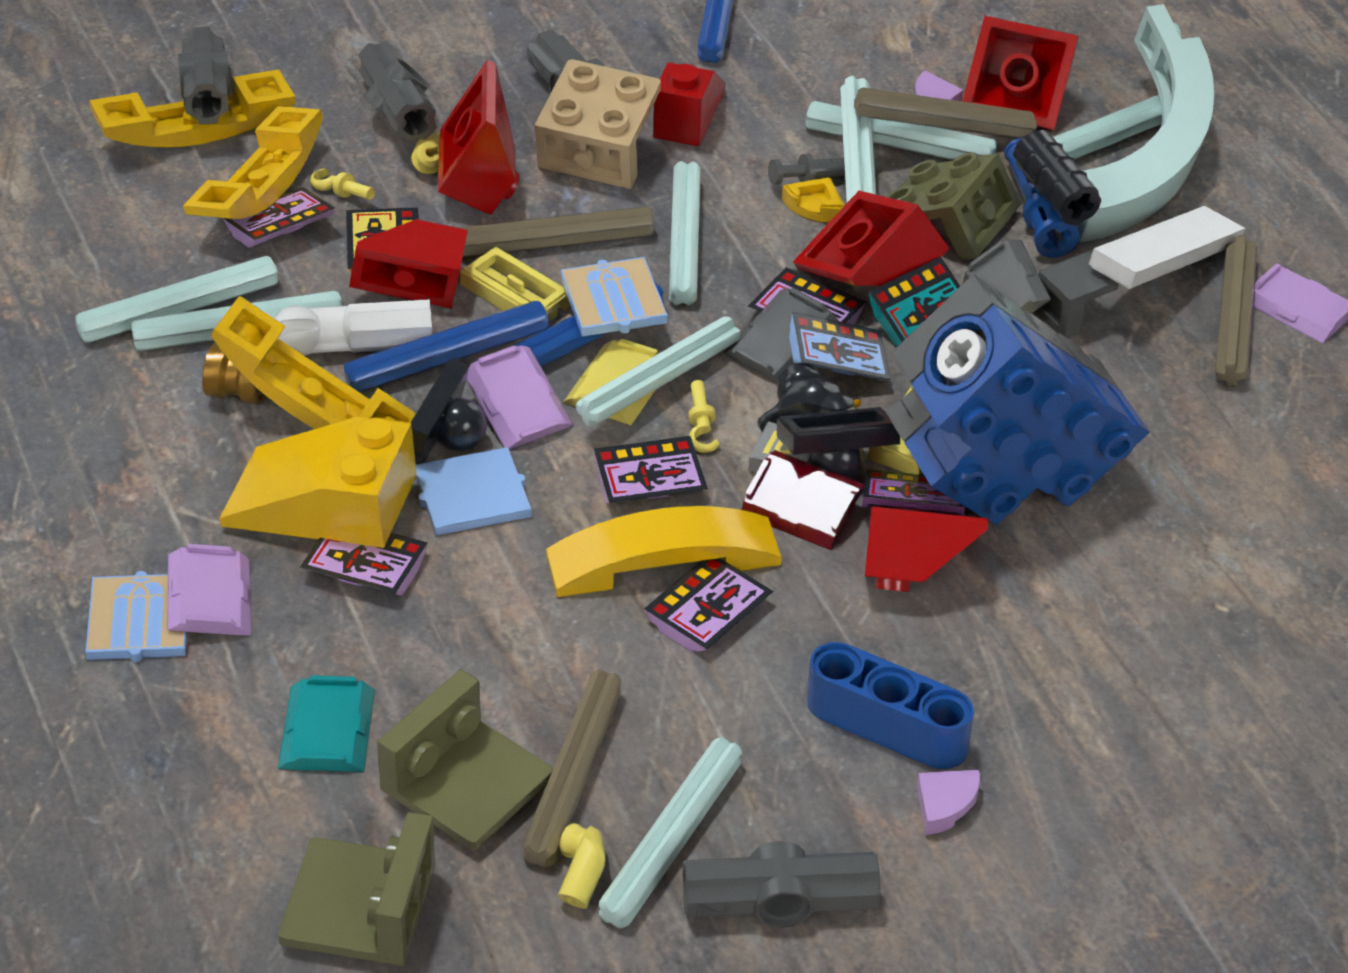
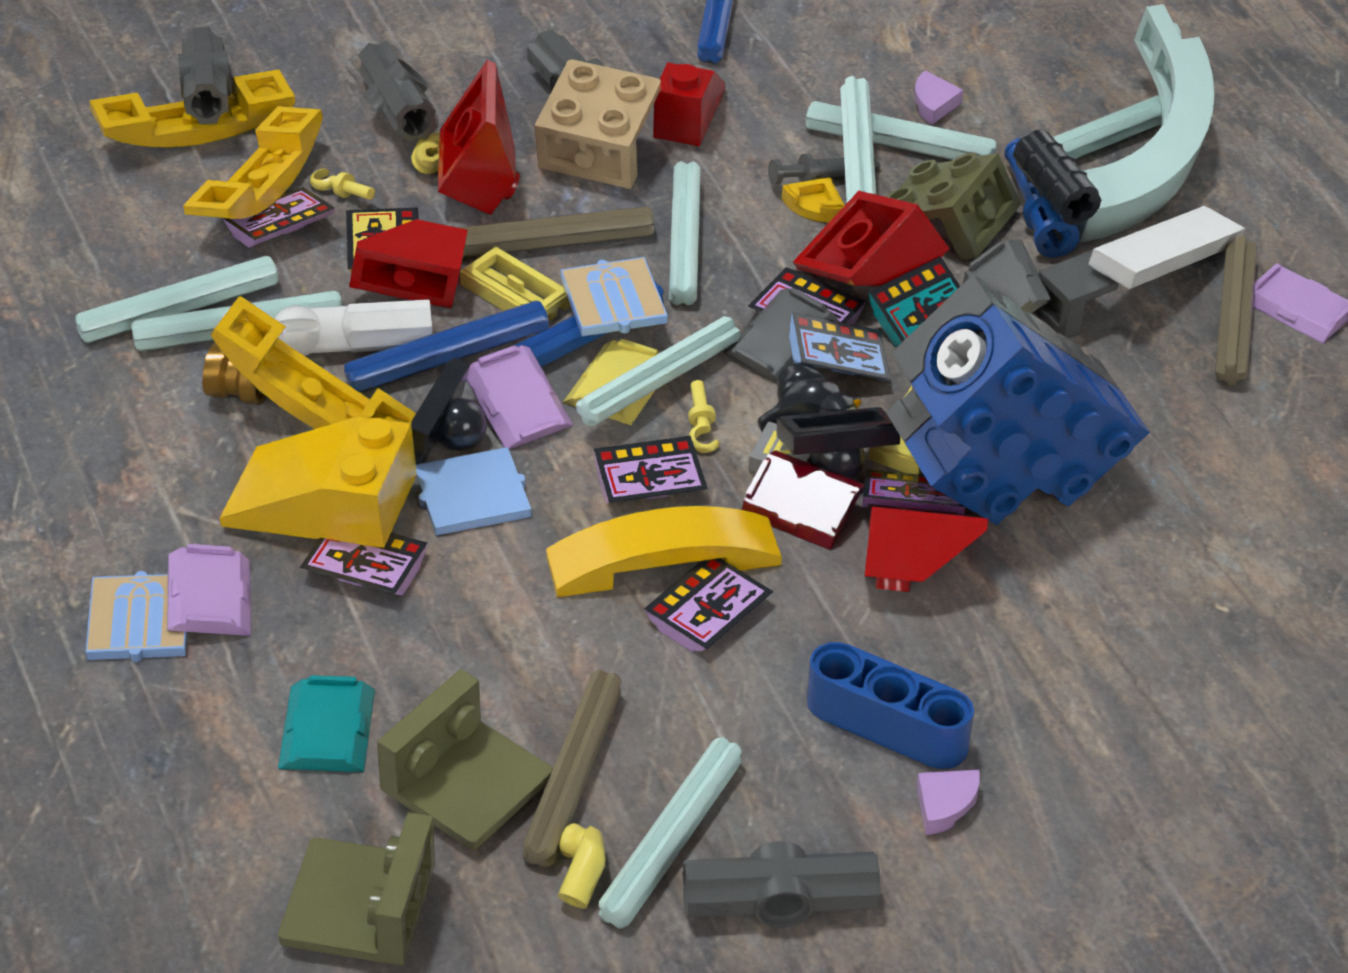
(944, 113): dark tan axle -> none
(1021, 69): red slope -> none

